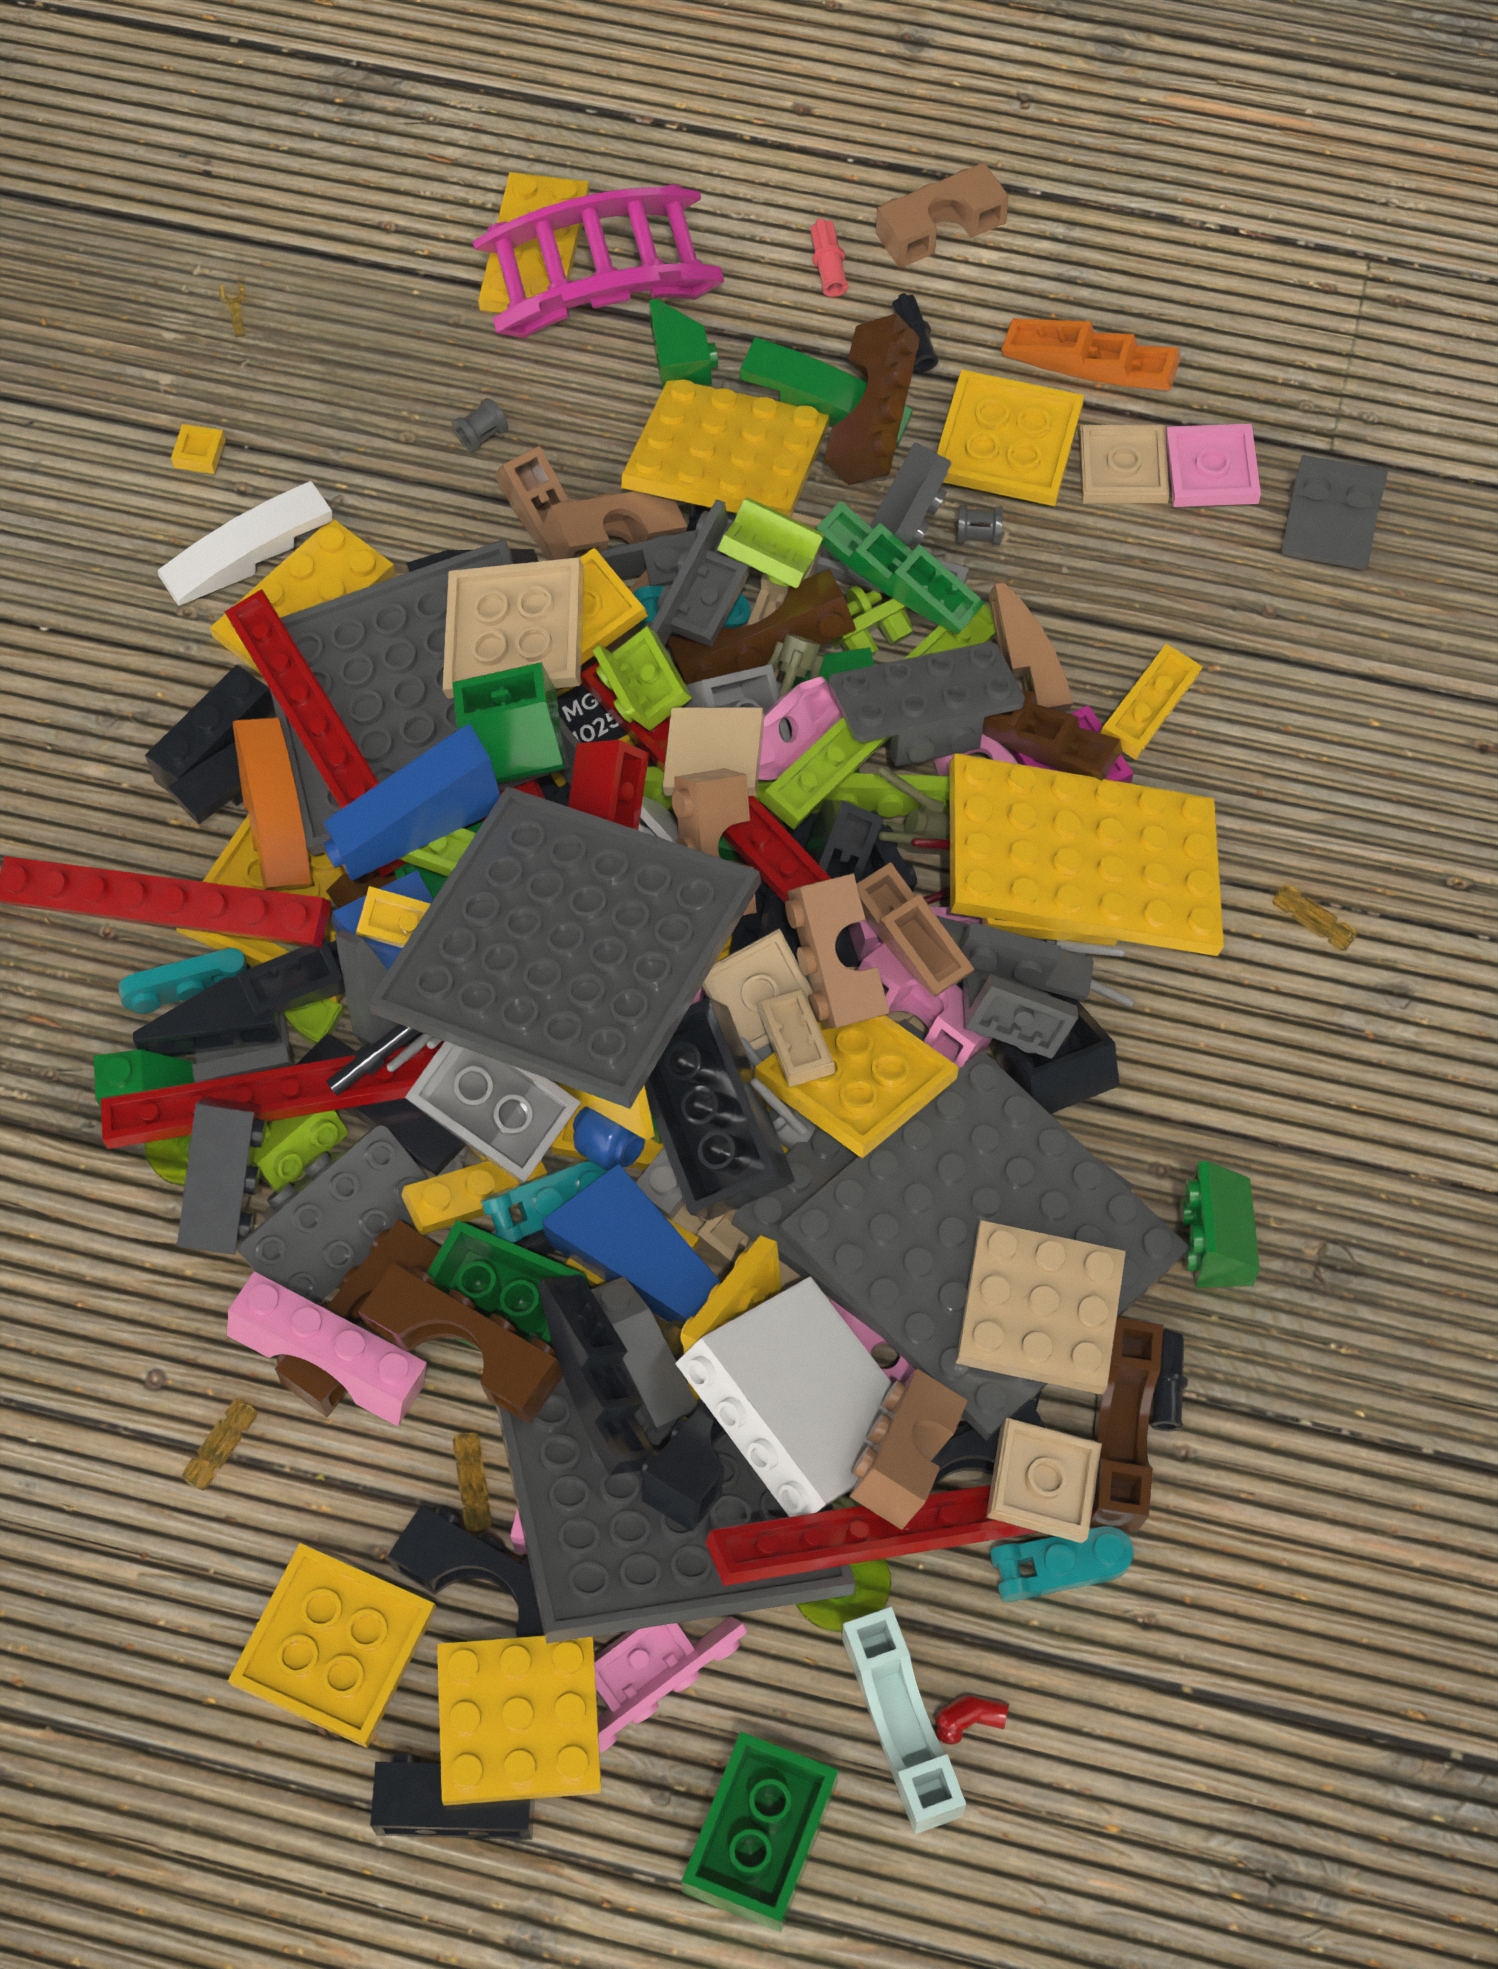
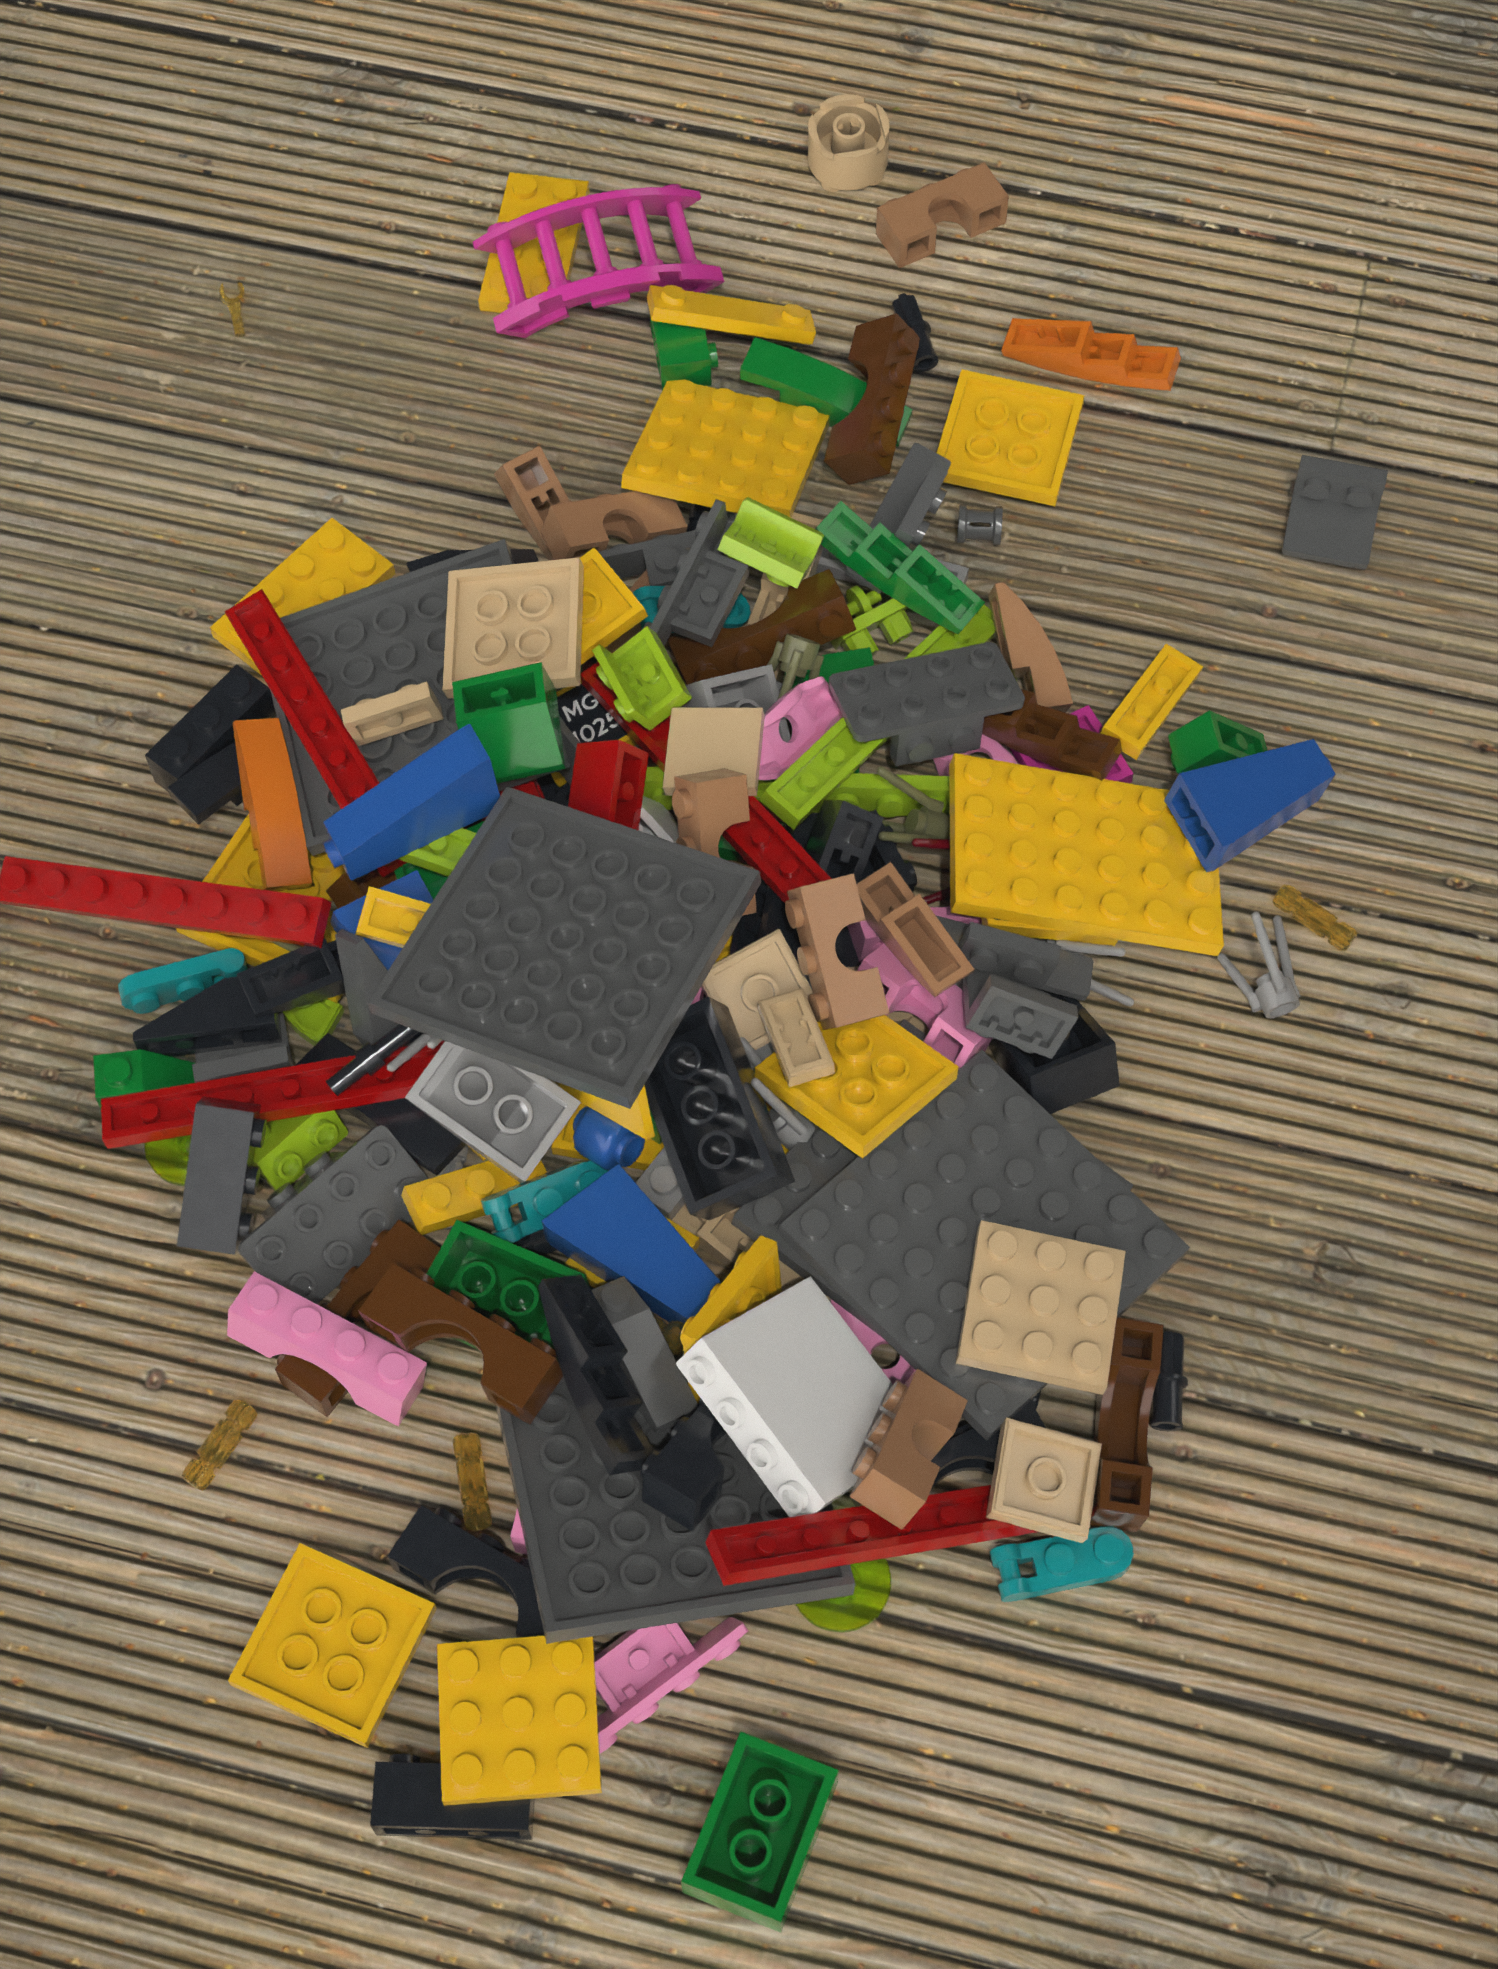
(198, 449): yellow plate -> none
(236, 547): white slope -> none
(392, 713): none -> tan plate
(480, 425): dark grey bush -> none
(731, 315): none -> yellow plate
(828, 258): coral axle -> none
(848, 143): none -> tan brick
(901, 1722): light aqua arch -> none
(966, 1712): red arm -> none
(1123, 464): tan tile -> none
(1211, 741): none -> green slope
(1212, 465): bright pink plate -> none
(1221, 1227): green slope -> none
(1246, 798): none -> blue slope
(1277, 989): none -> light grey plant

